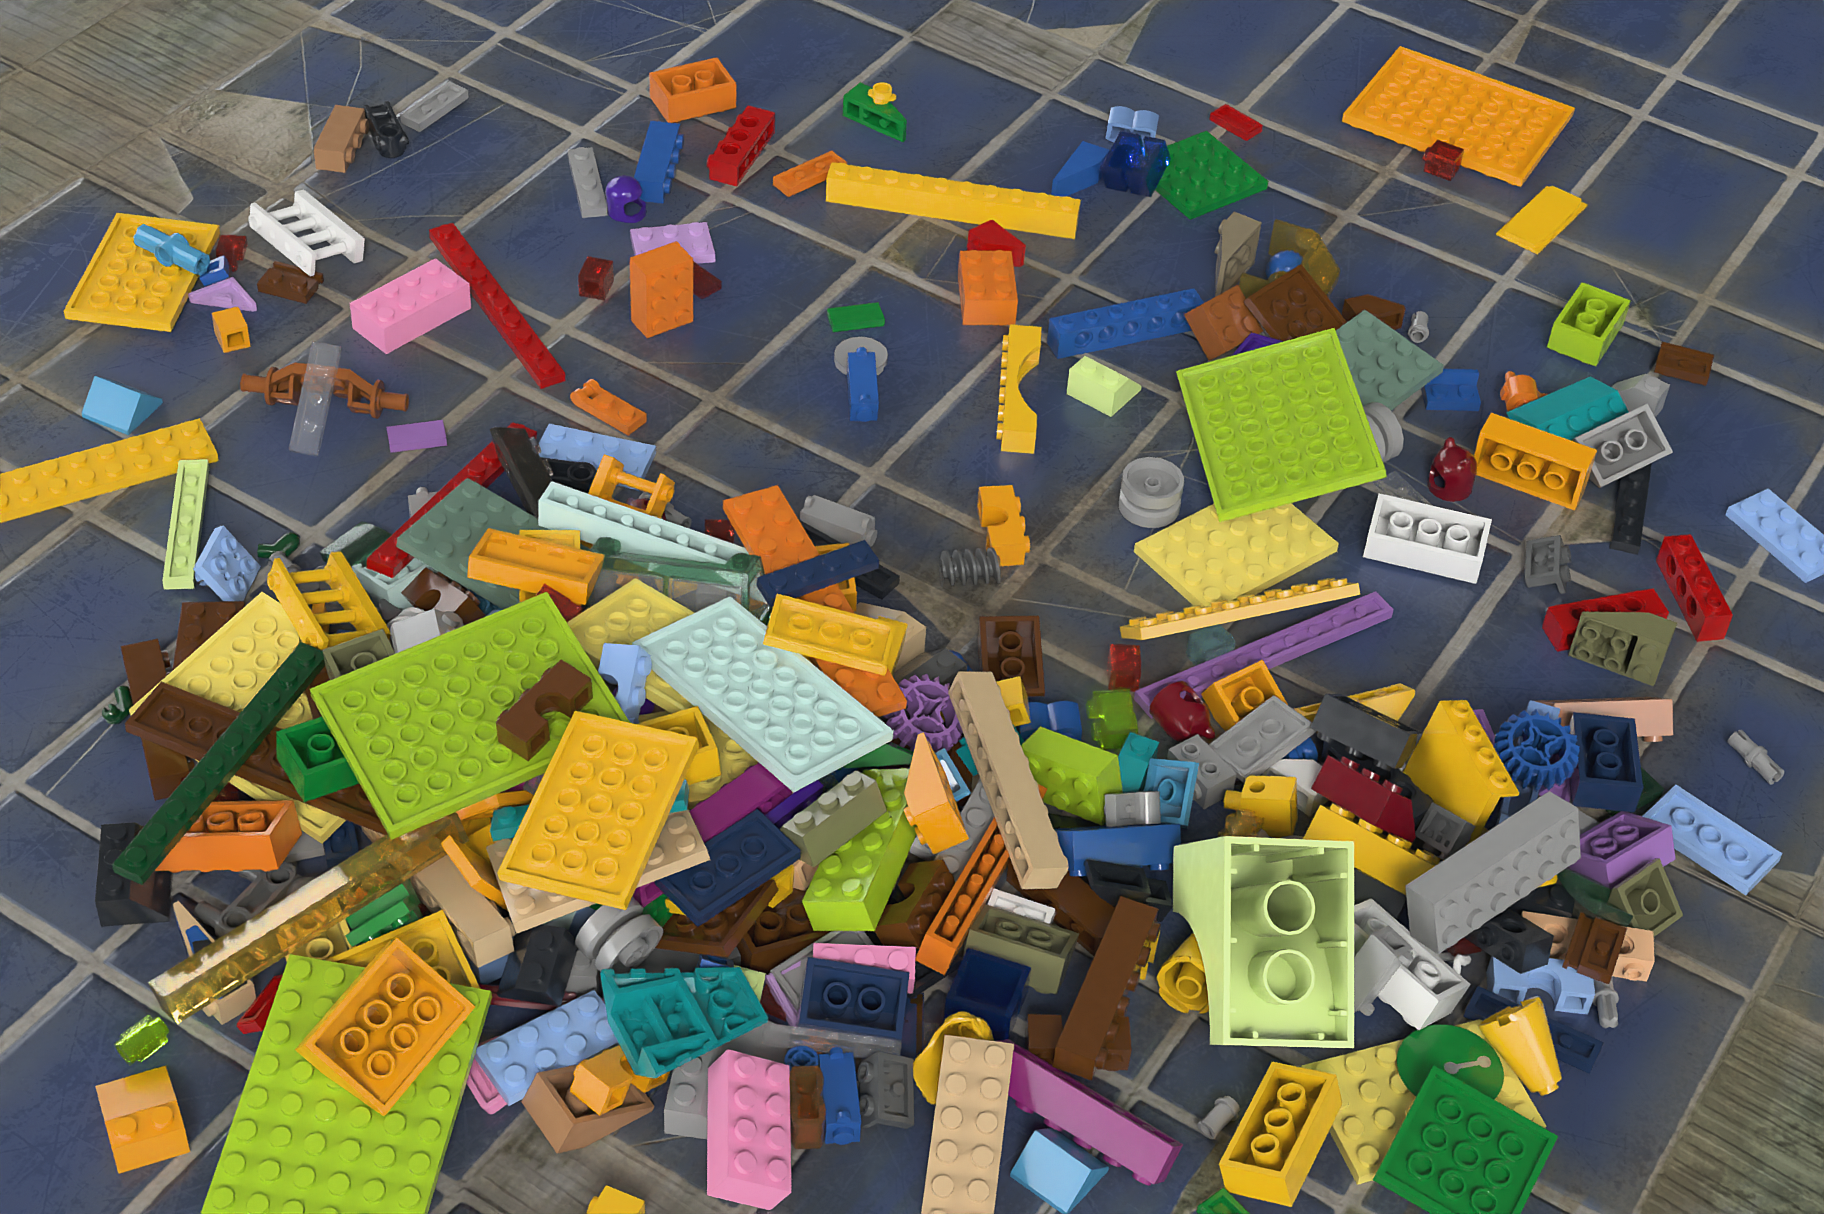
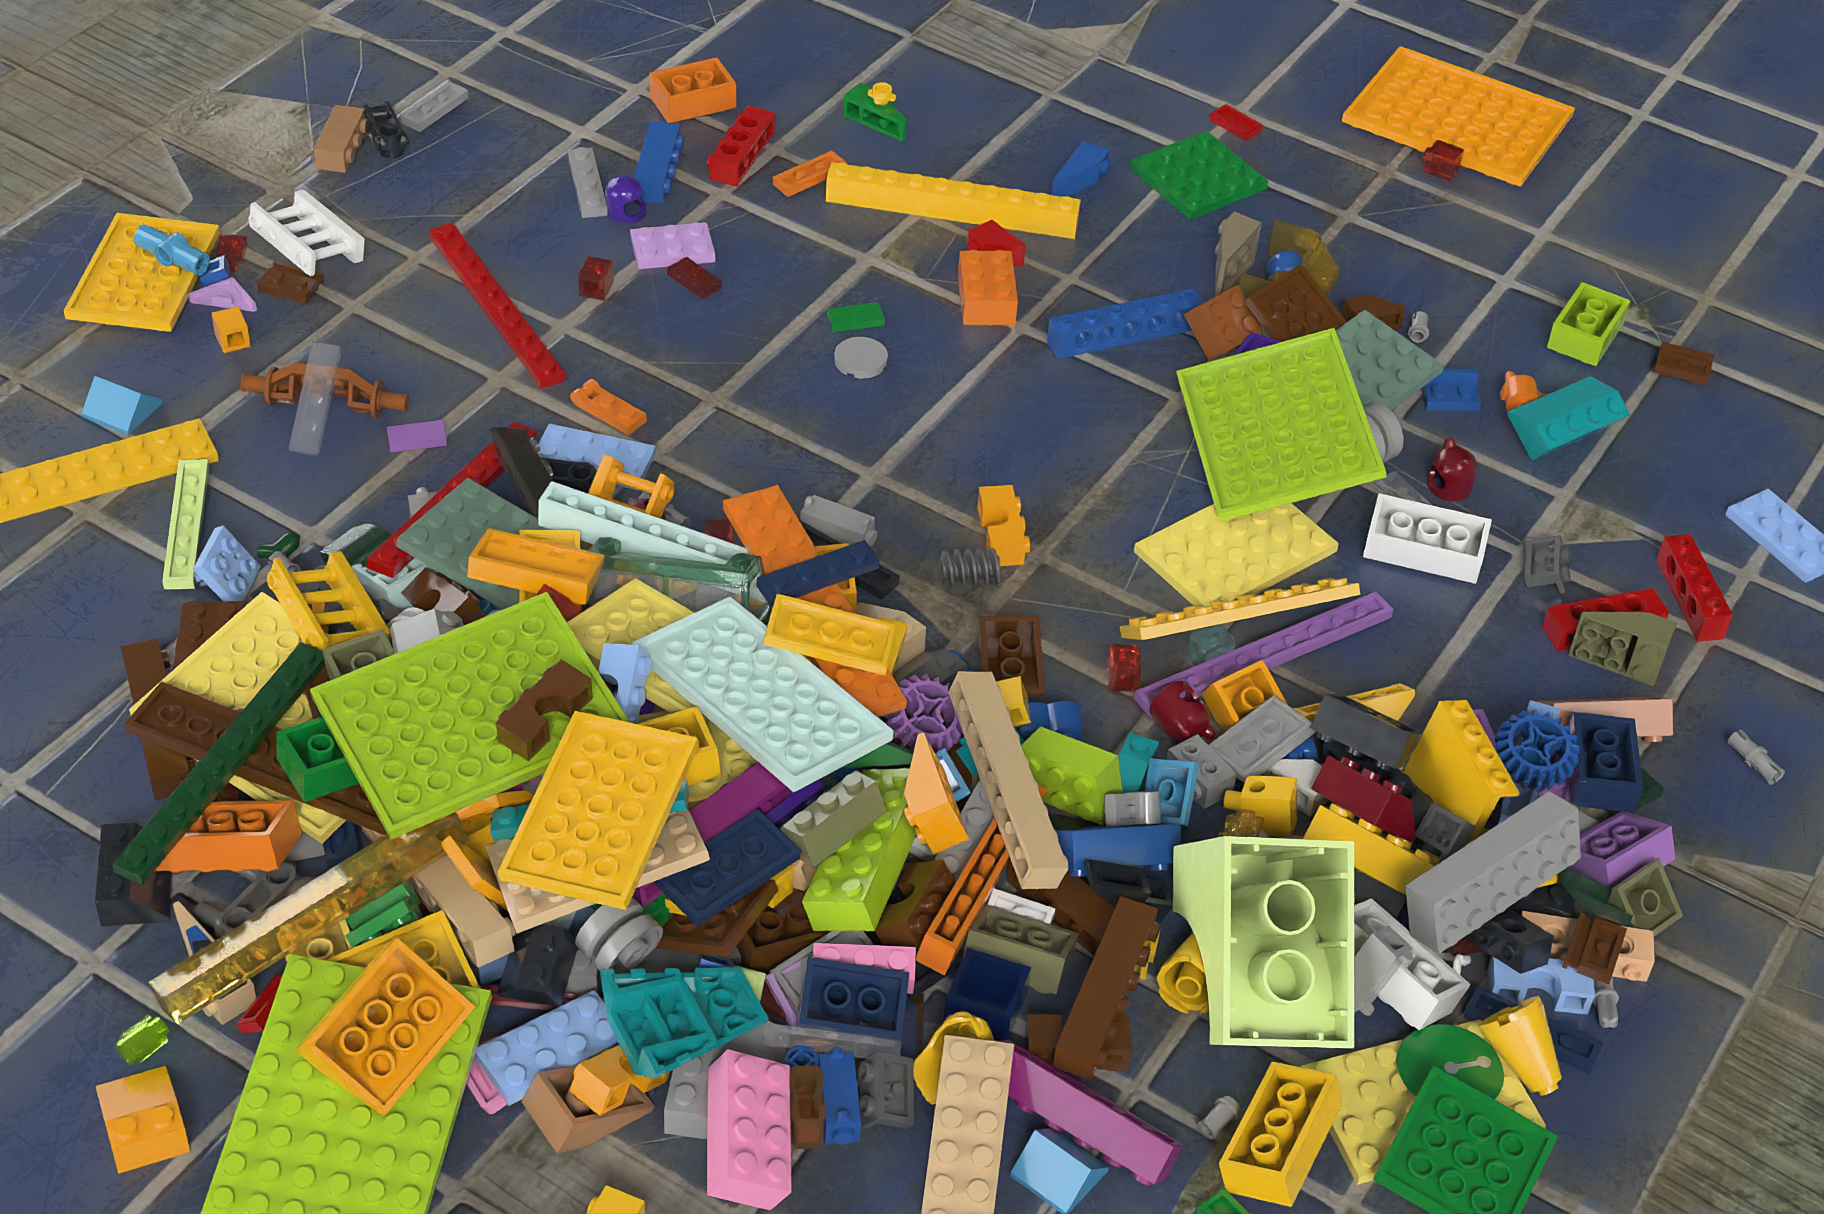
(120, 711): dark green arm -> none
(410, 306): bright pink brick -> none
(661, 289): orange brick -> none
(862, 385): blue brick -> none
(1018, 420): yellow arch -> none
(1100, 386): yellowish green slope -> none
(1111, 717): clear neon green brick -> none
(1130, 166): clear blue piece -> none
(1131, 121): medium blue brick -> none
(1151, 492): light grey wheel -> none
(1533, 461): light orange brick -> none
(1542, 219): yellow piece -> none
(1625, 445): light grey slope -> none
(1630, 511): black plate -> none
(1643, 390): light grey slope -> none
(1714, 840): light blue plate -> none

